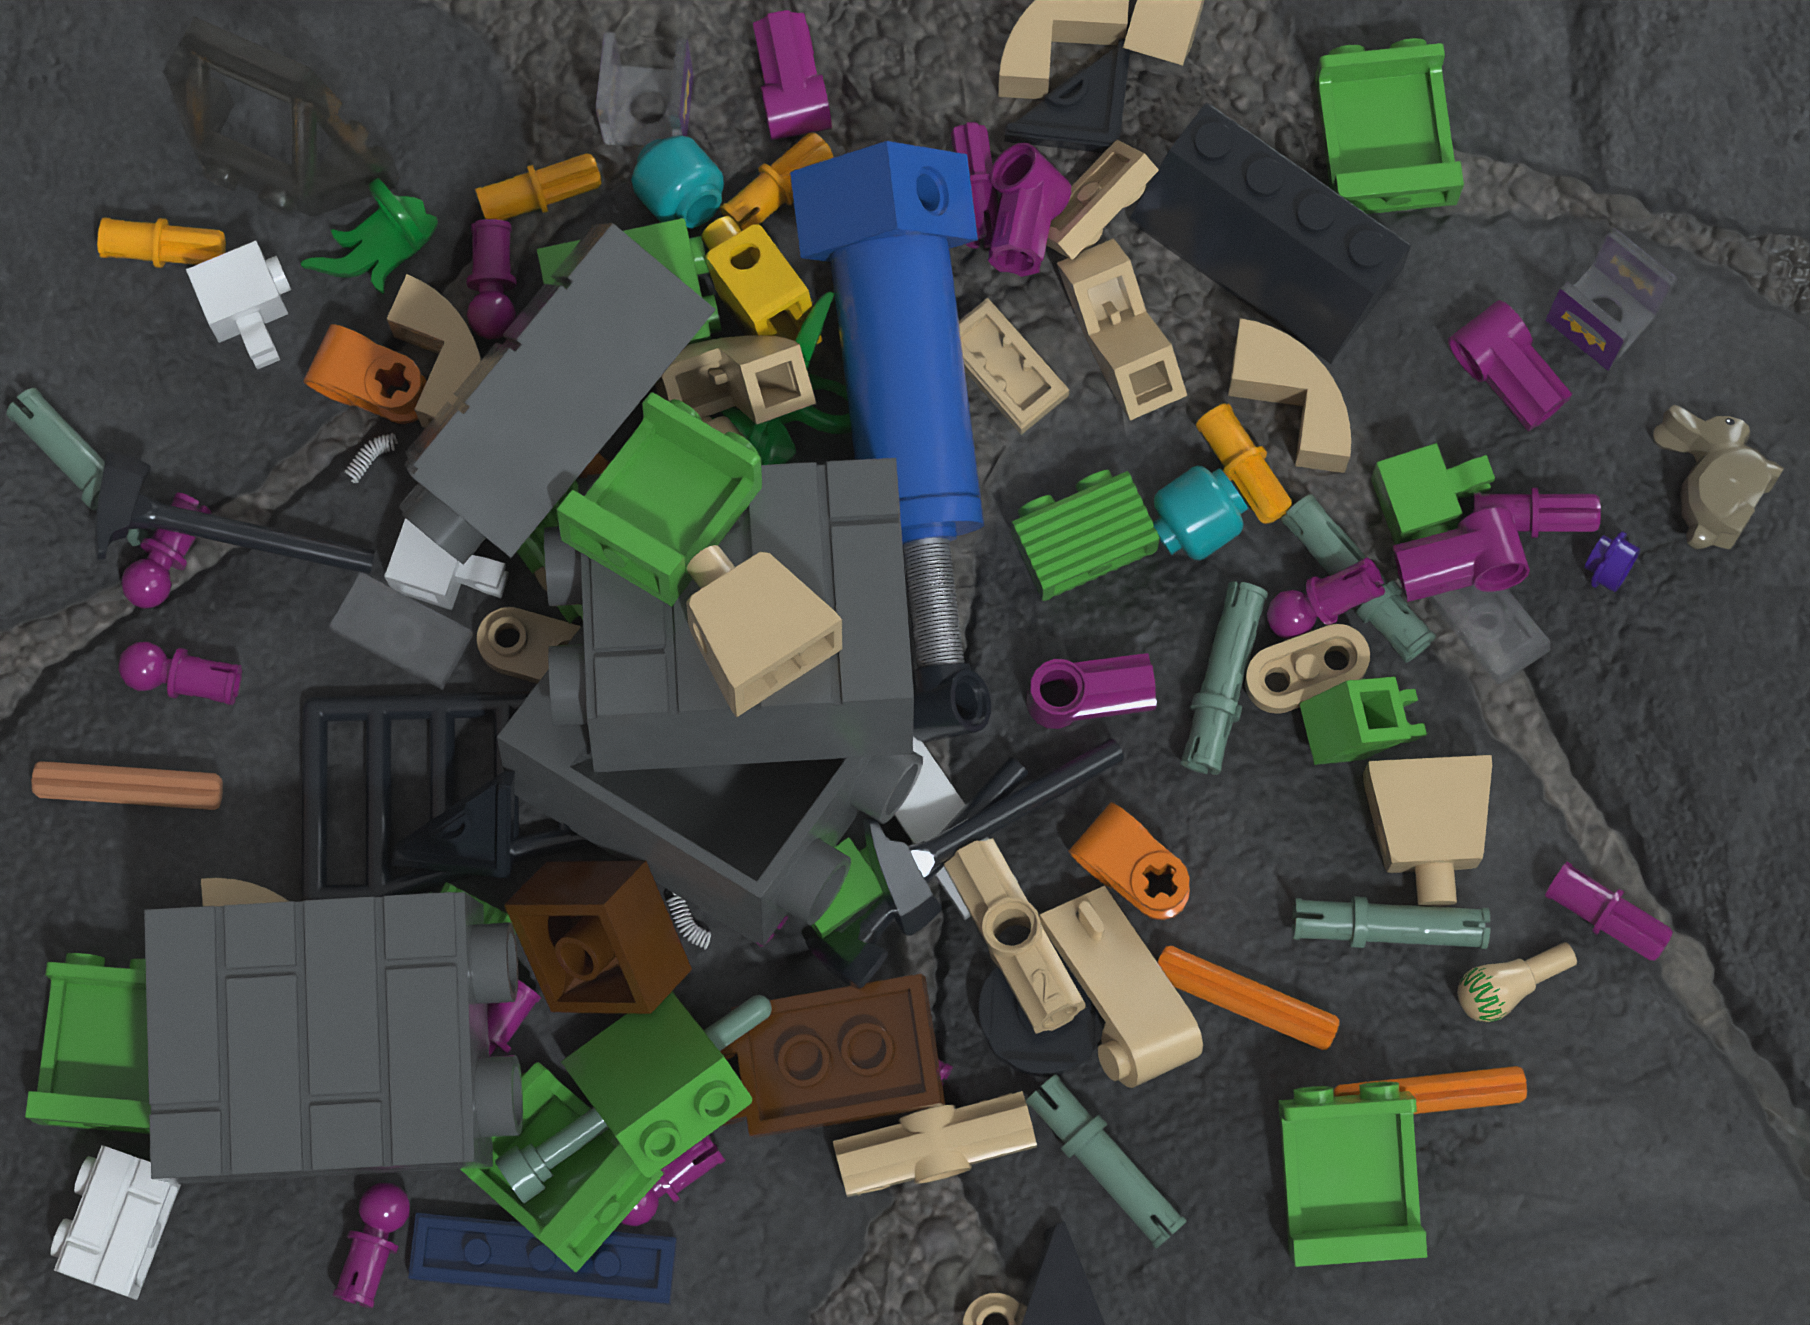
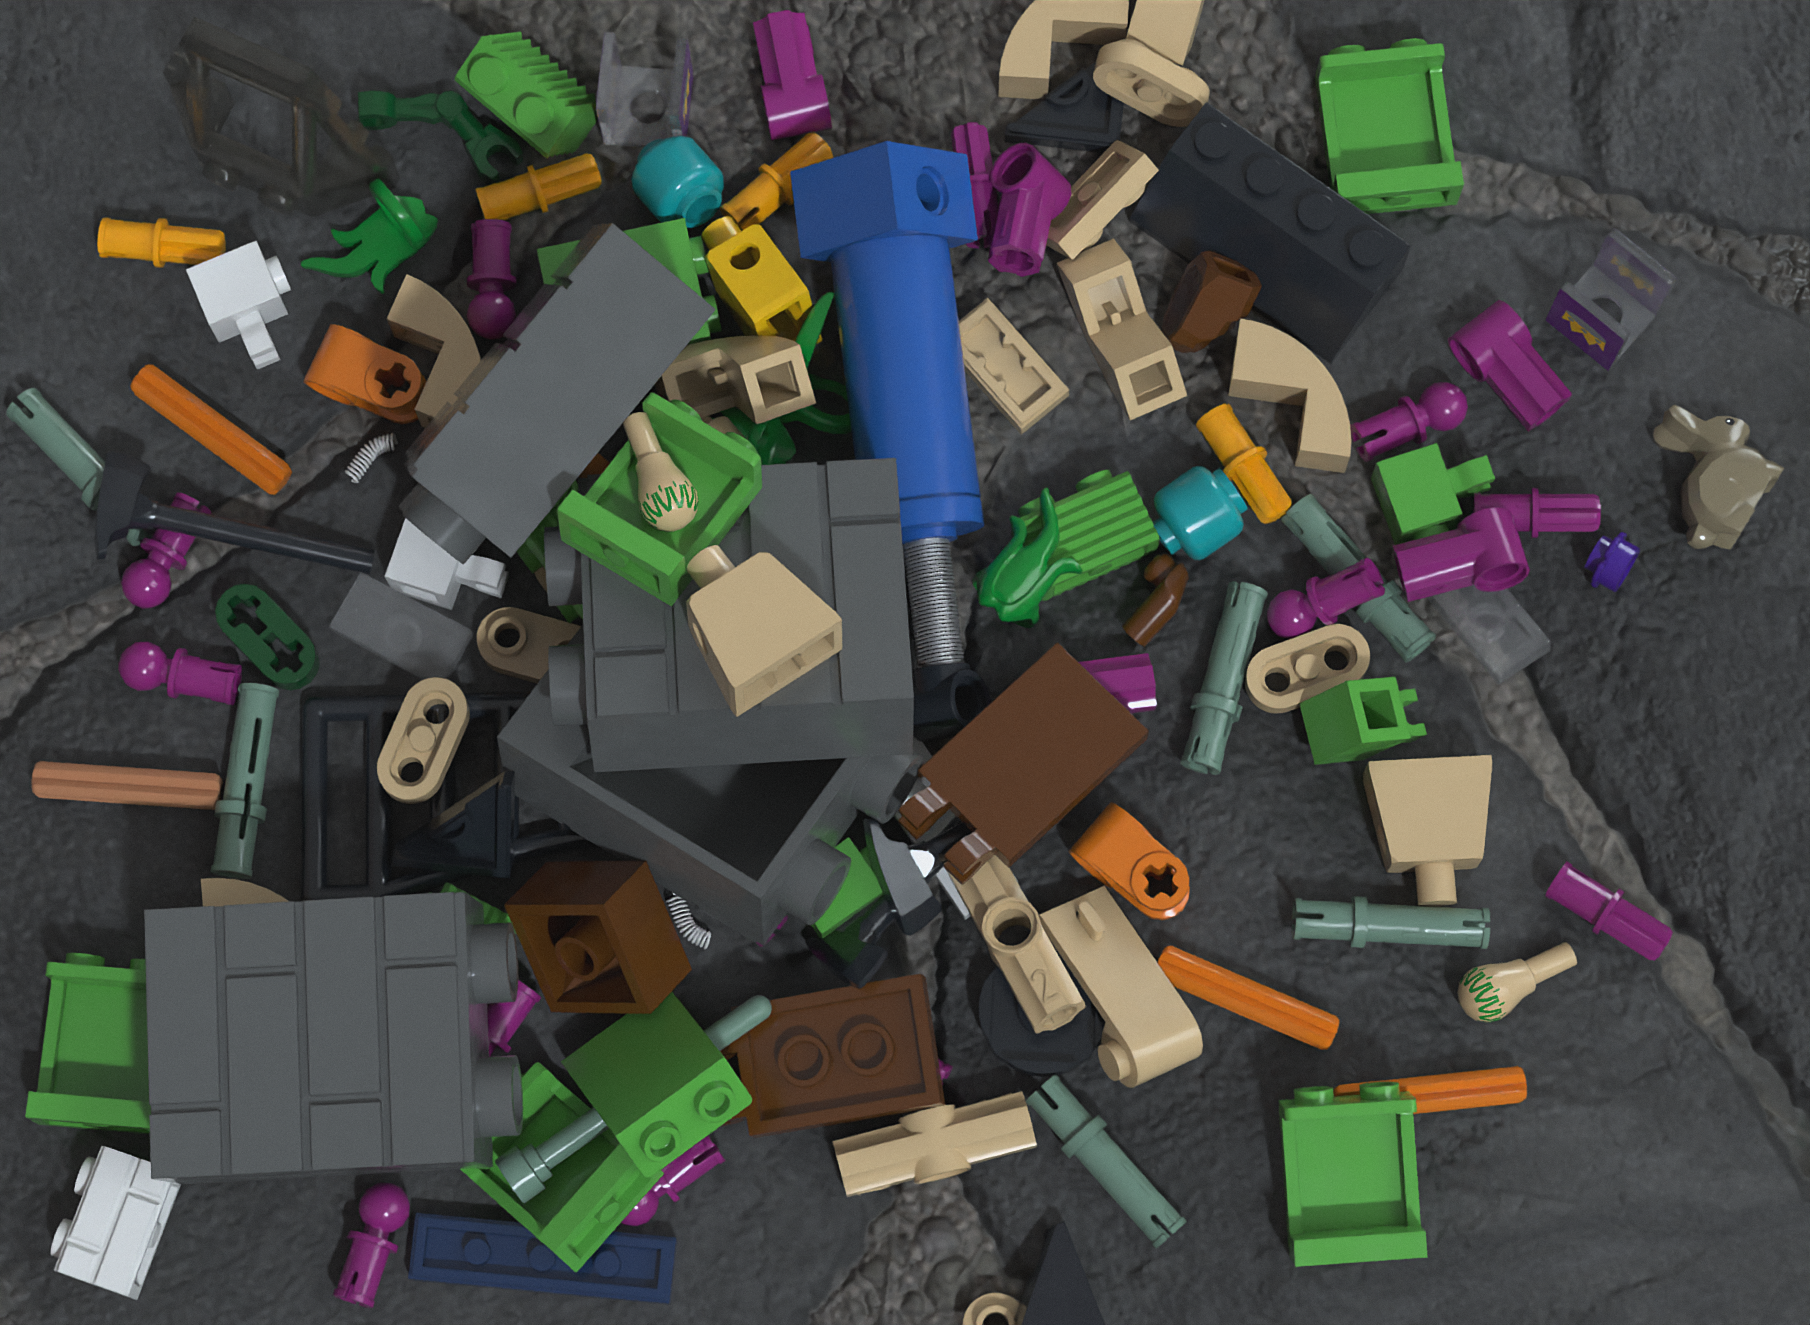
(211, 429): none -> orange axle
(244, 784): none -> sand green pin
(277, 626): none -> dark green beam
(383, 110): none -> dark green piece
(422, 742): none -> tan plate
(529, 93): none -> bright green brick
(664, 492): none -> tan piece
(1021, 574): none -> green piece
(1023, 763): none -> reddish brown tile
(1150, 82): none -> tan plate
(1162, 603): none -> reddish brown arm
(1208, 301): none -> reddish brown rock
(1439, 407): none -> magenta pin

